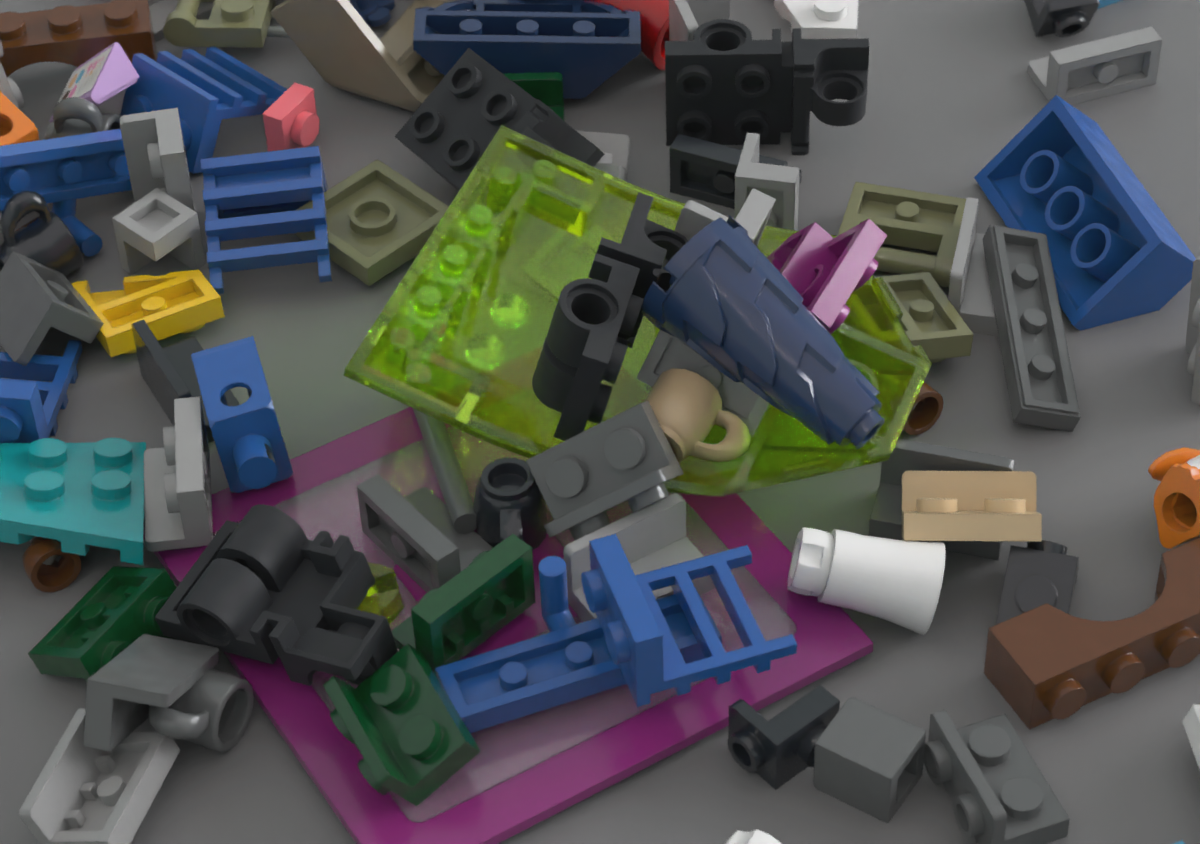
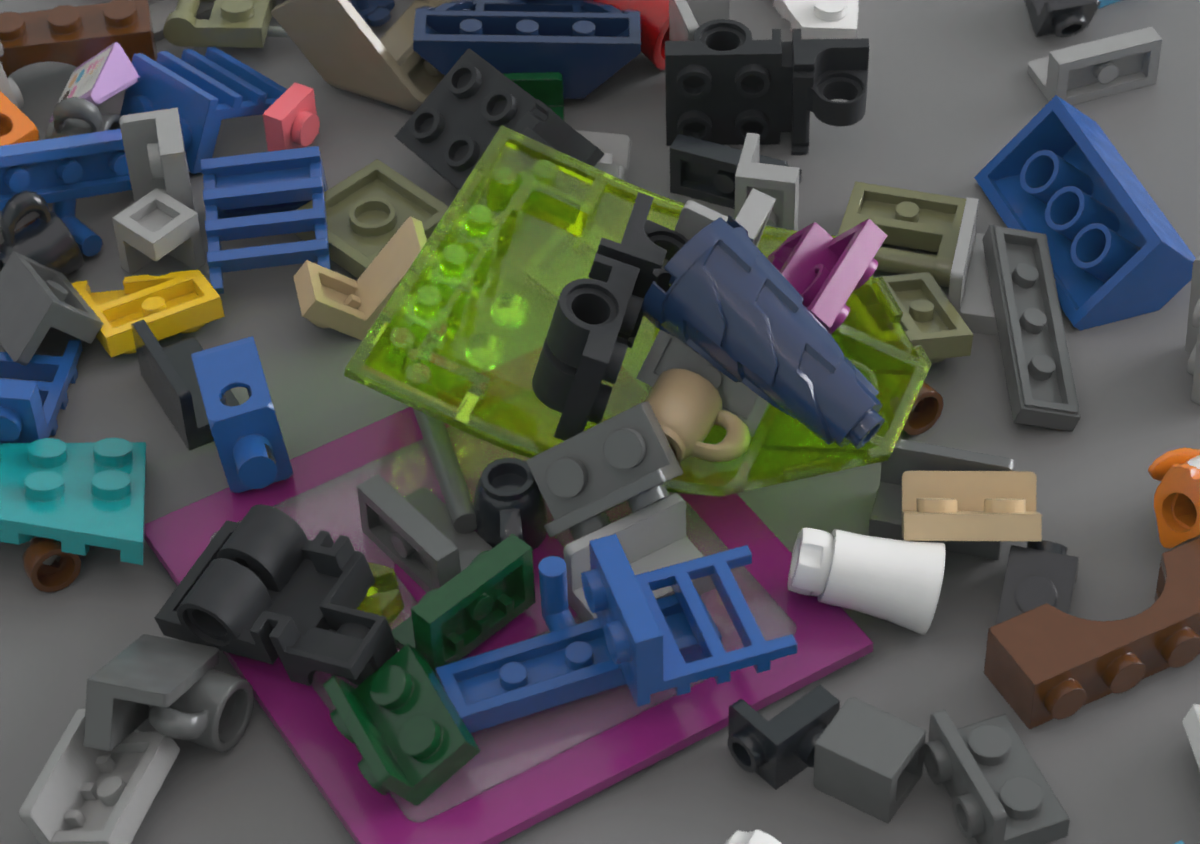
(104, 622): dark green bracket -> none
(179, 483): light grey bracket -> none
(354, 305): none -> tan bracket

